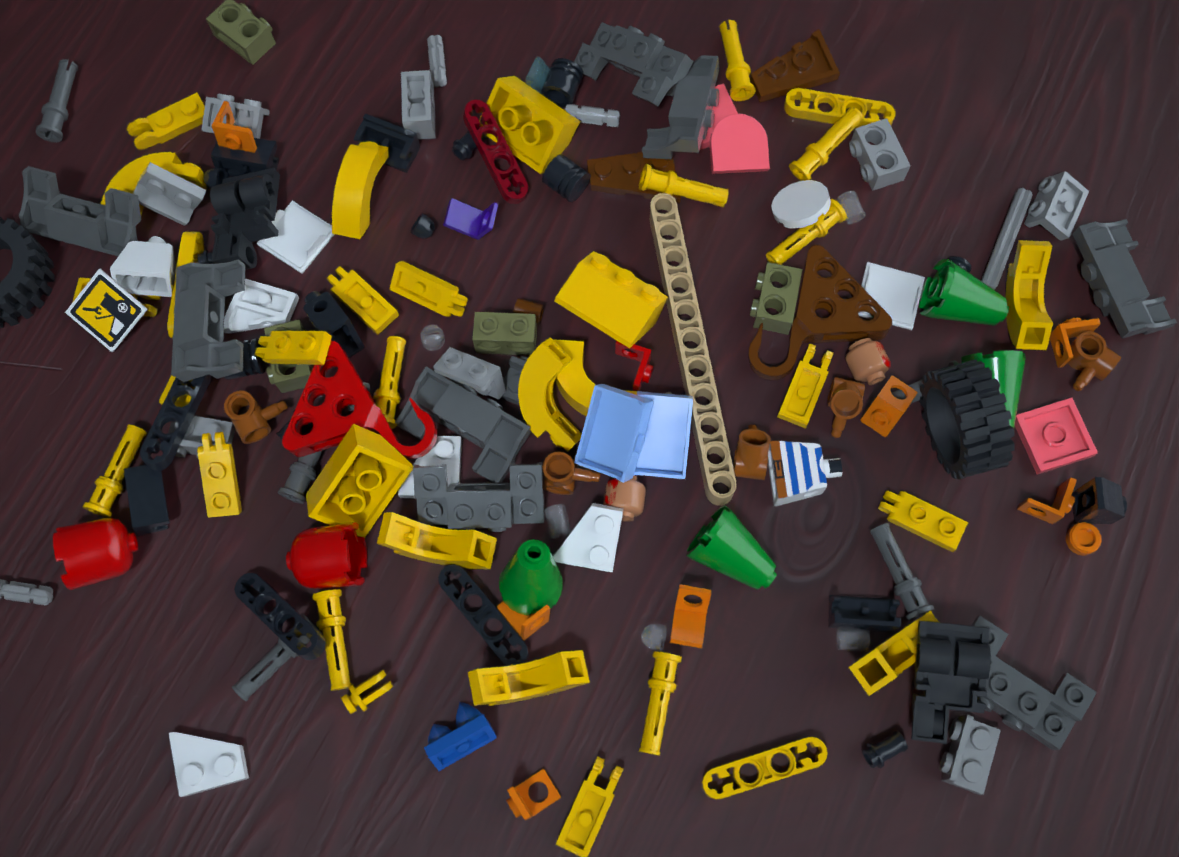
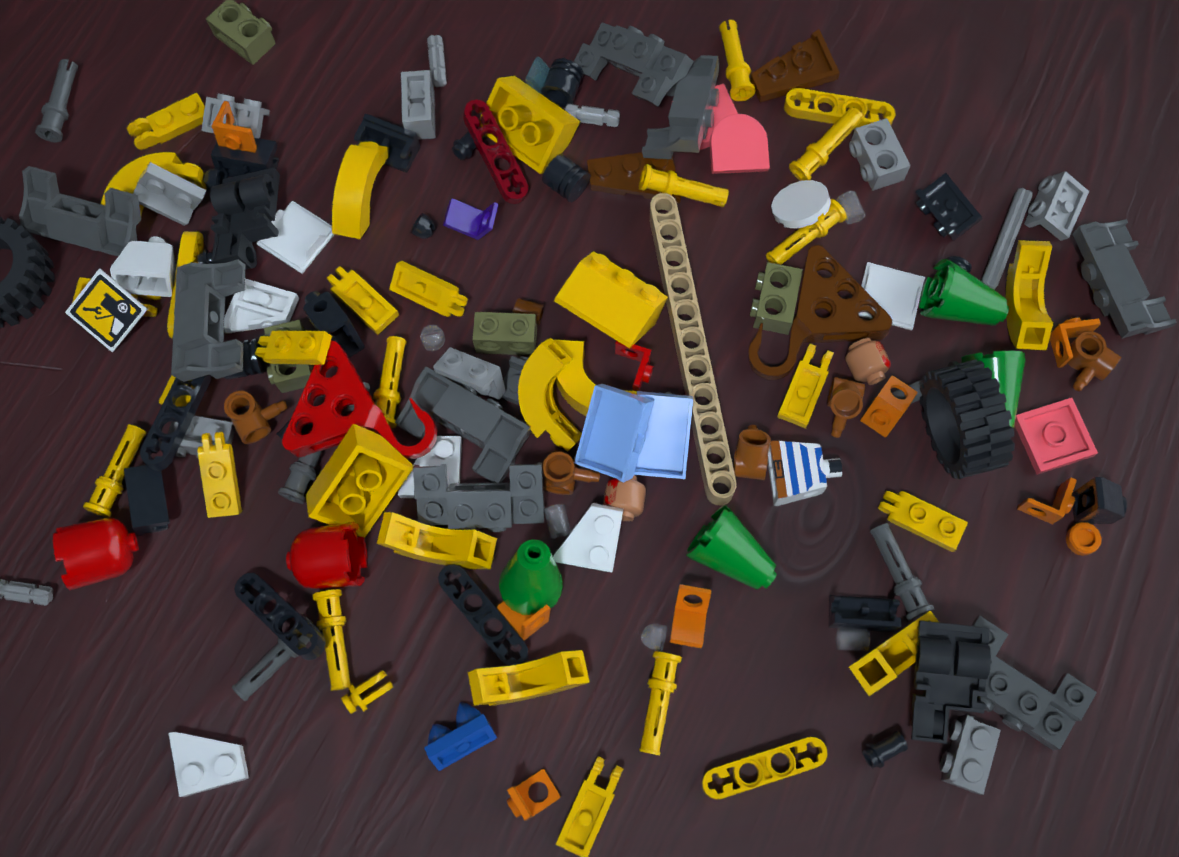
(948, 206): none -> black bracket

